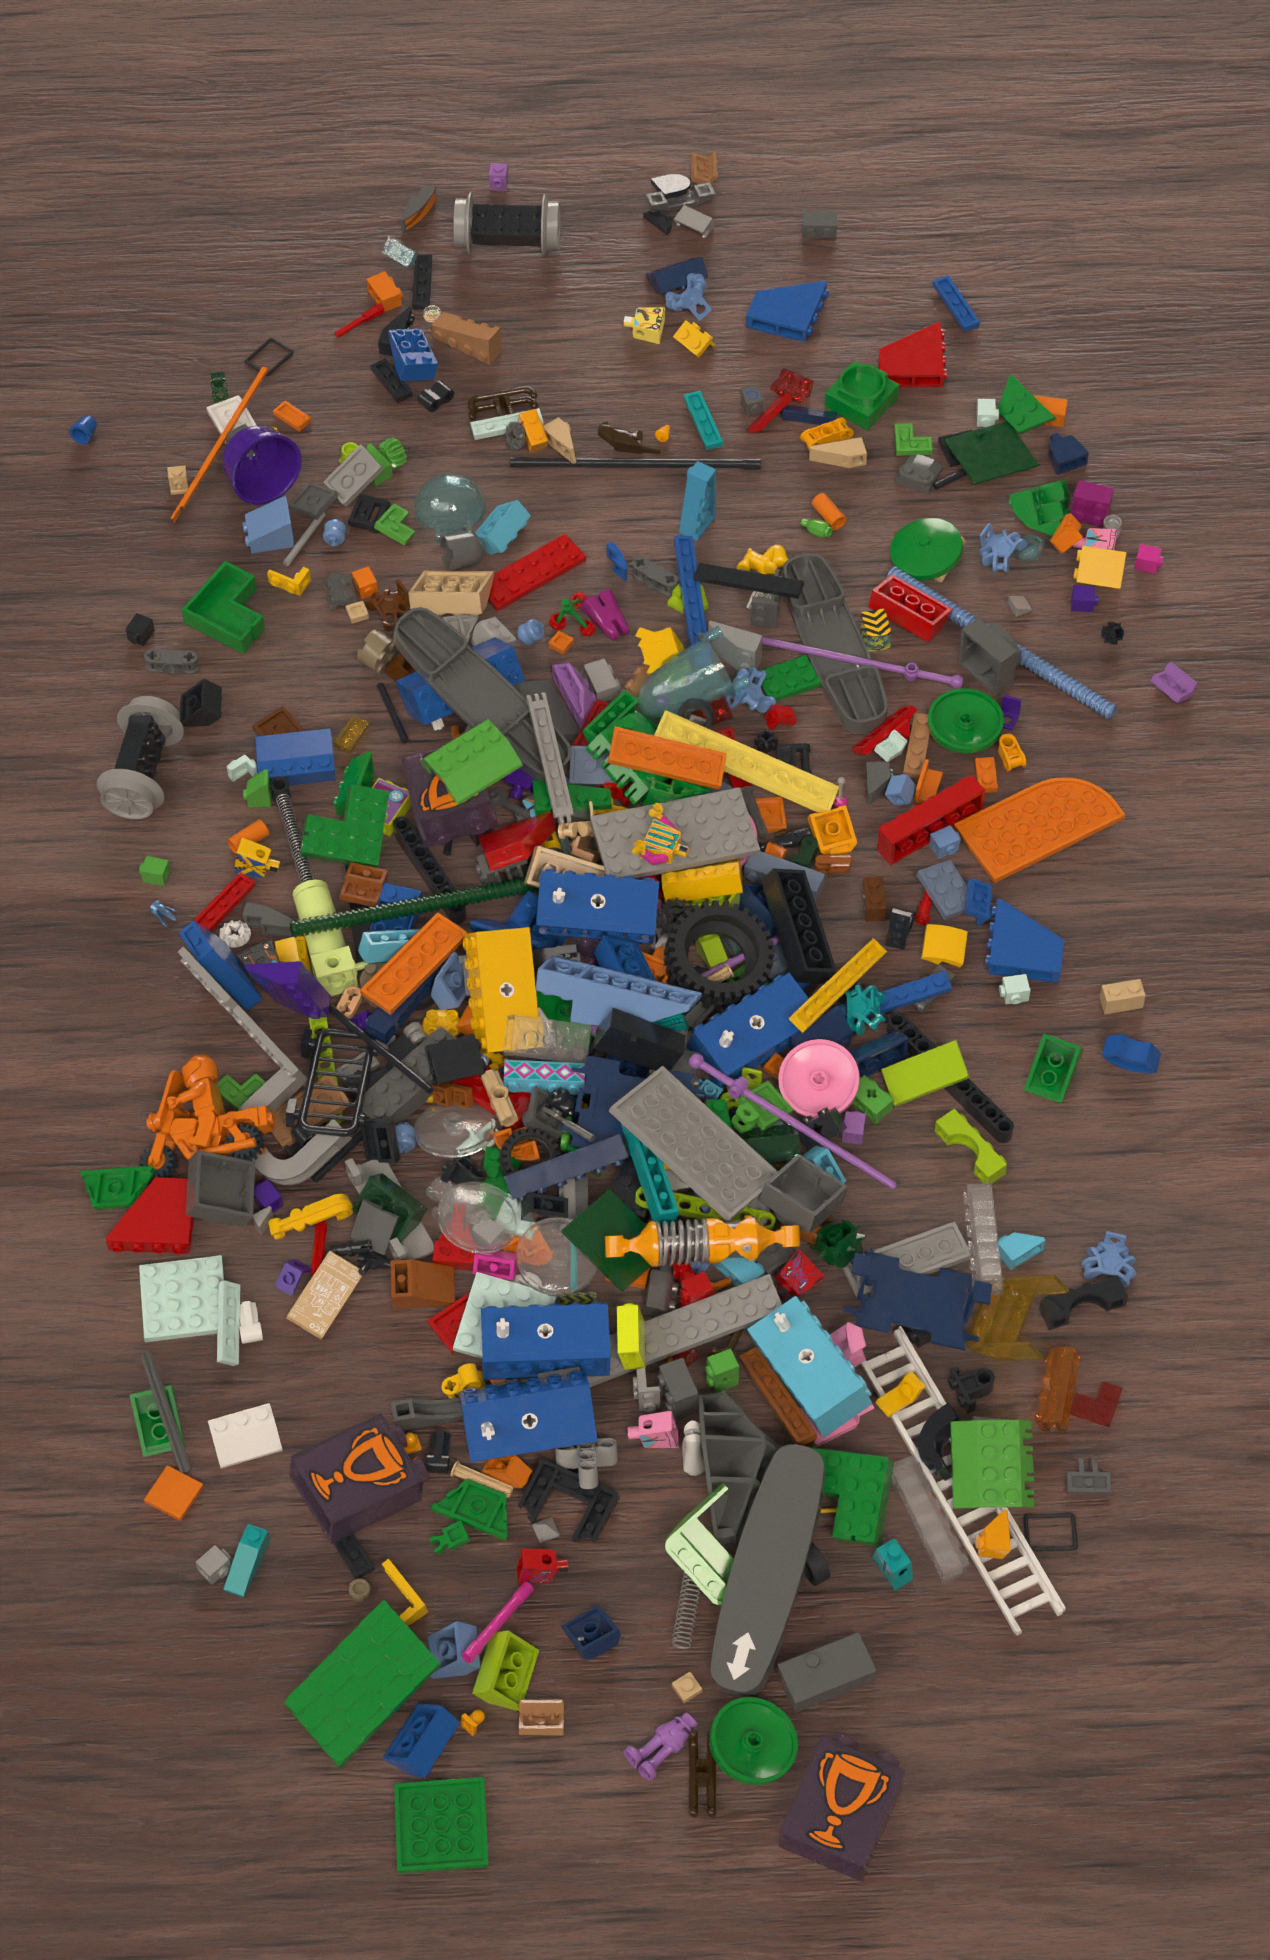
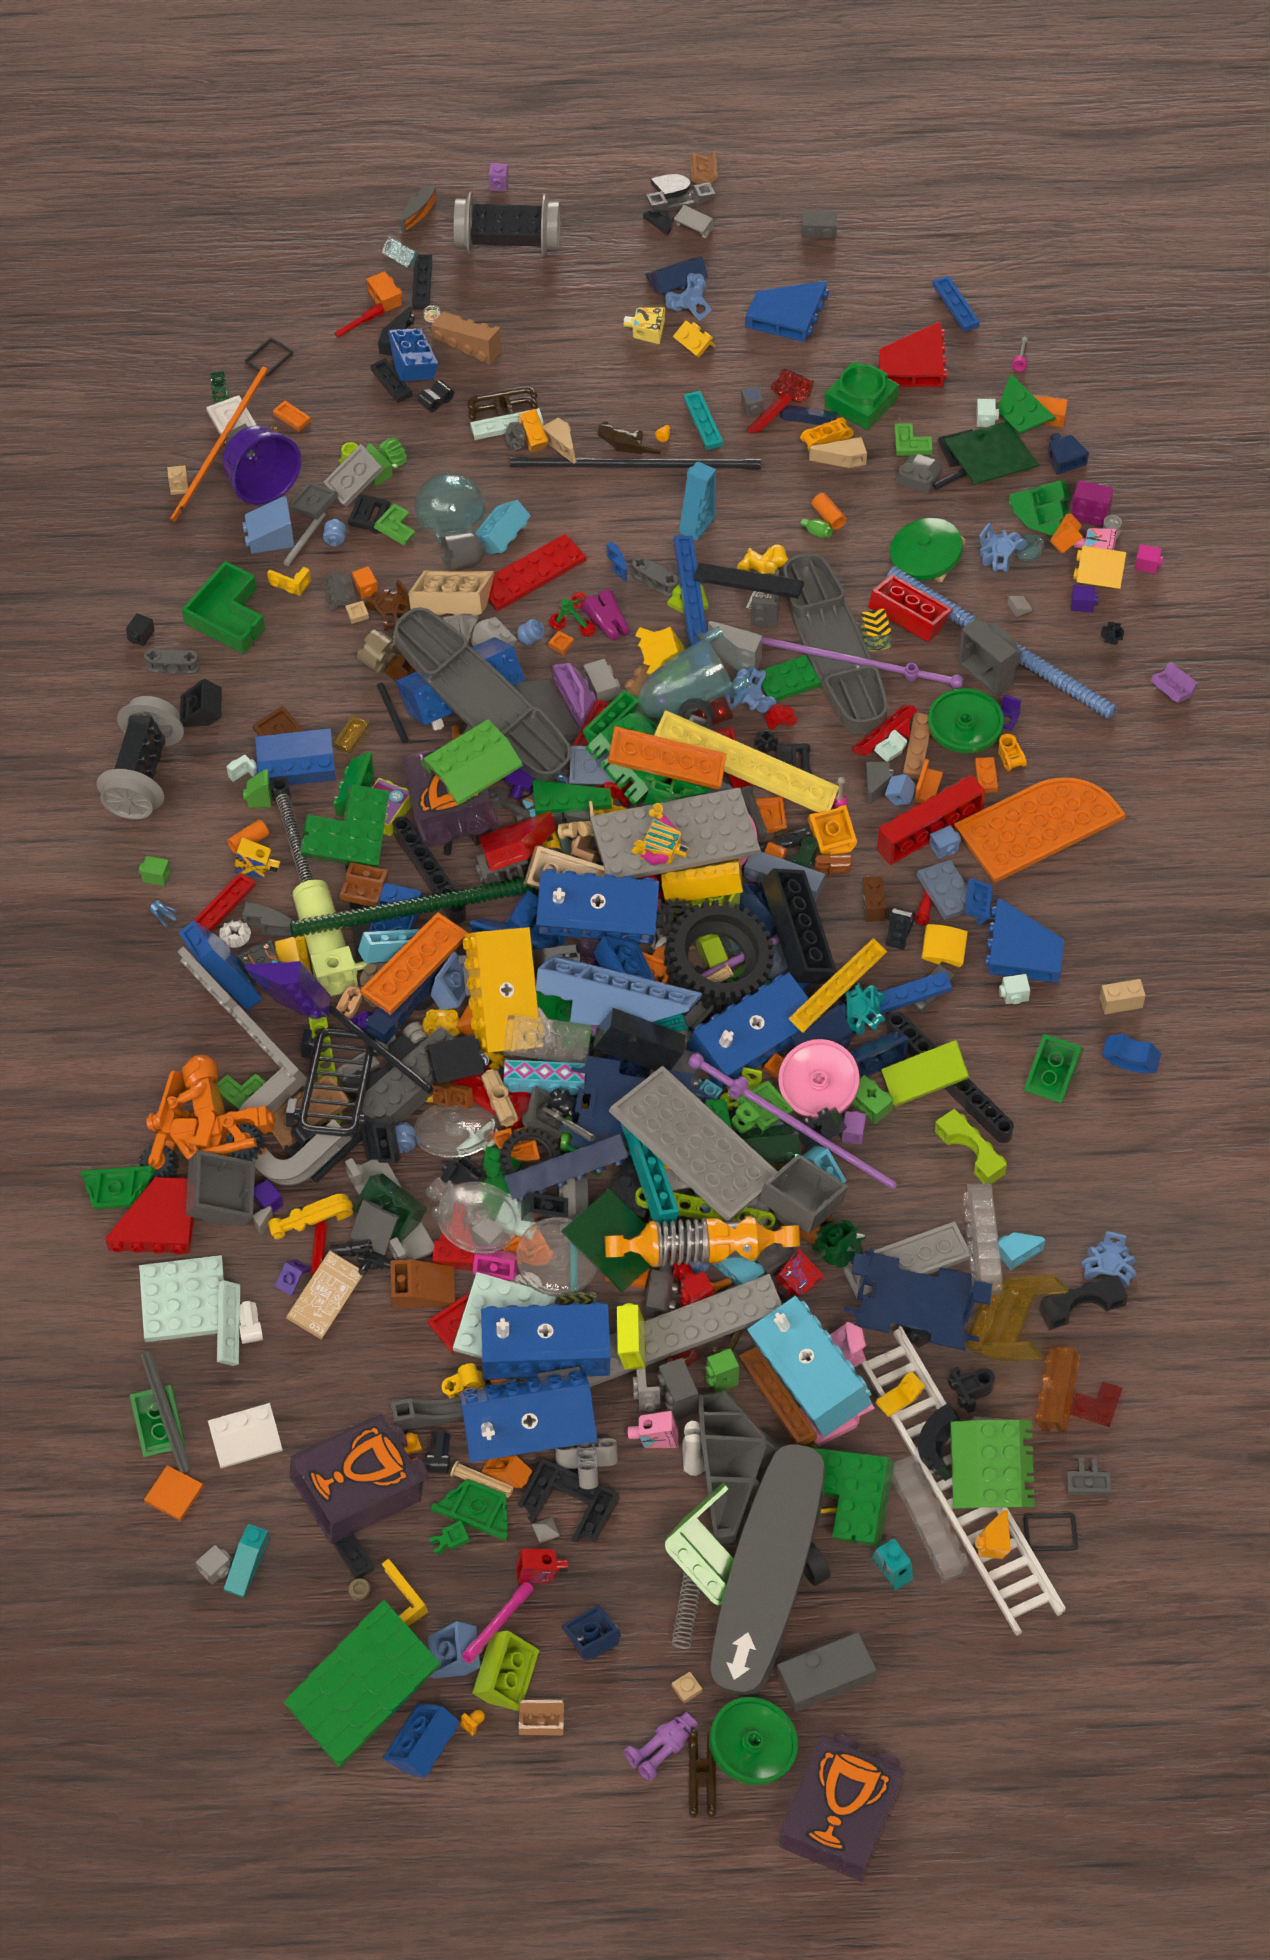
(83, 429): blue piece -> none
(441, 1825): green plate -> none
(550, 757): light grey hinge -> none
(1020, 359): none -> dark pink hinge

